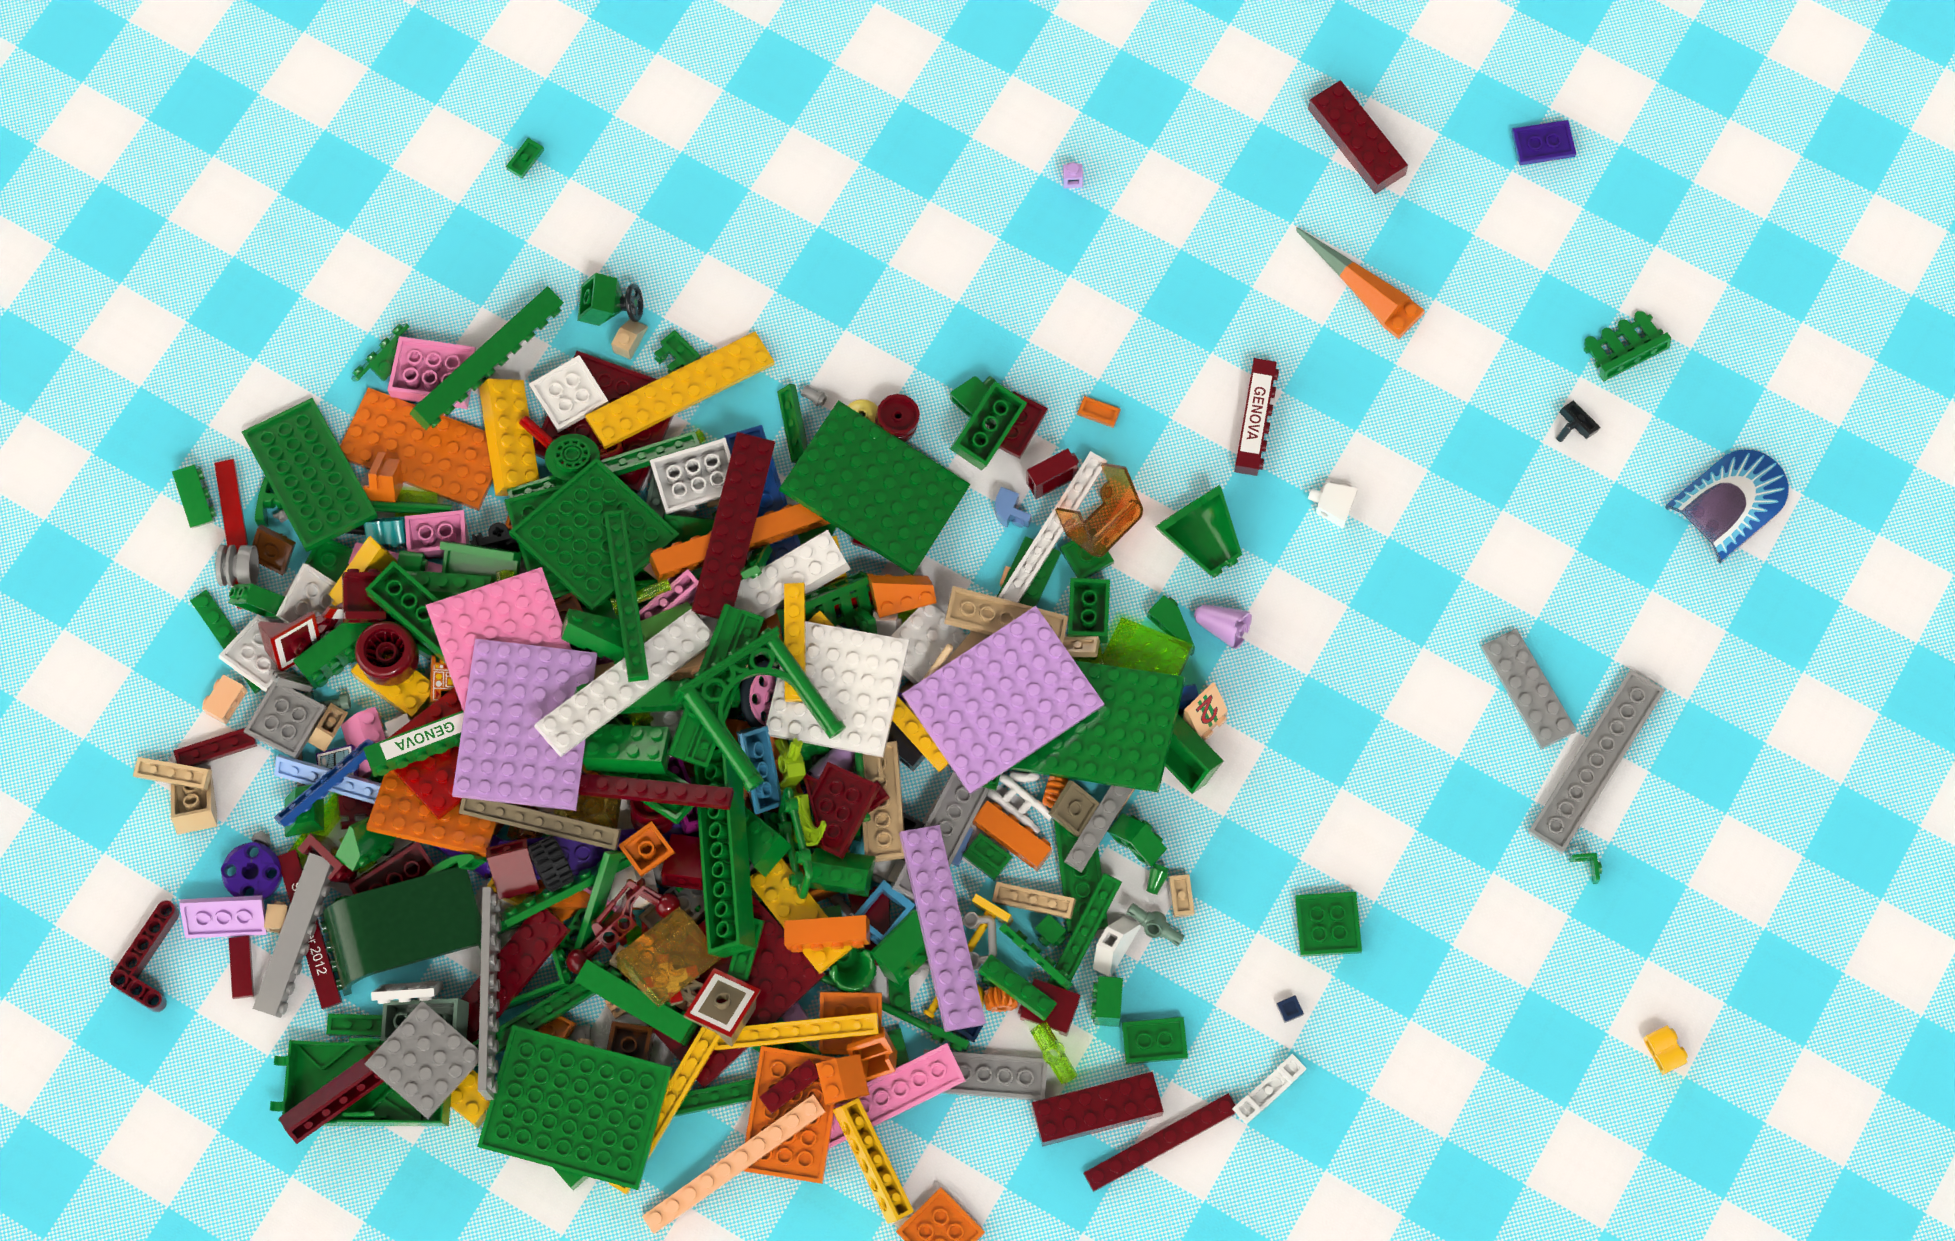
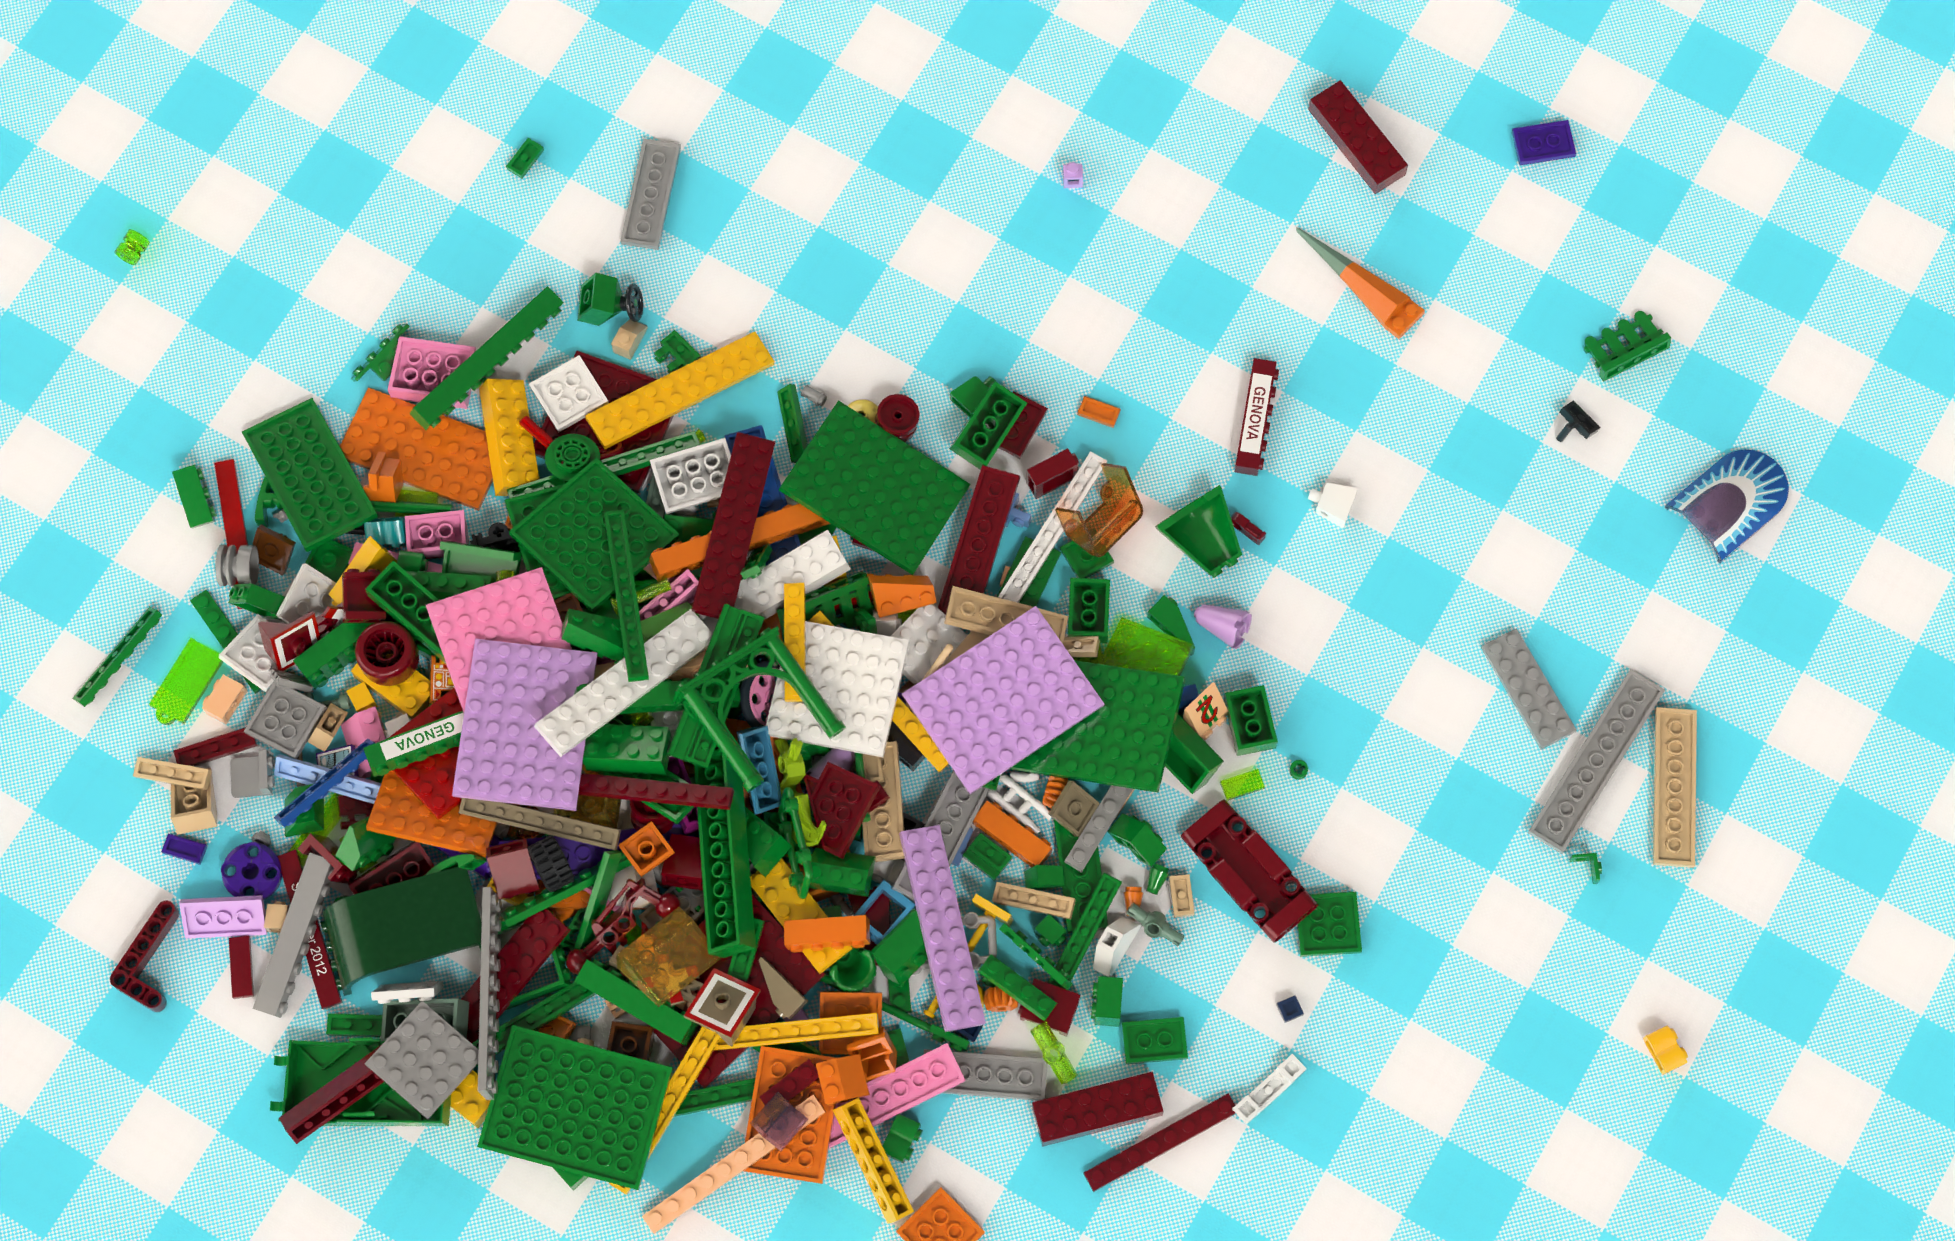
(114, 660): none -> green plate
(133, 245): none -> clear neon green wheel
(184, 849): none -> dark purple tile
(185, 683): none -> clear neon green piece
(252, 775): none -> light grey bracket
(361, 697): none -> yellow brick
(501, 830): none -> plate
(650, 194): none -> light grey plate
(779, 1121): none -> slope
(783, 993): none -> dark tan slope
(901, 1138): none -> green brick
(981, 532): none -> dark red plate
(1044, 877): none -> green slope
(1133, 895): none -> orange cone
(1242, 784): none -> clear neon green tile
(1247, 528): none -> dark red piece
(1249, 870): none -> dark red panel
(1250, 720): none -> green brick
(1304, 772): none -> green bush
(1674, 787): none -> tan plate

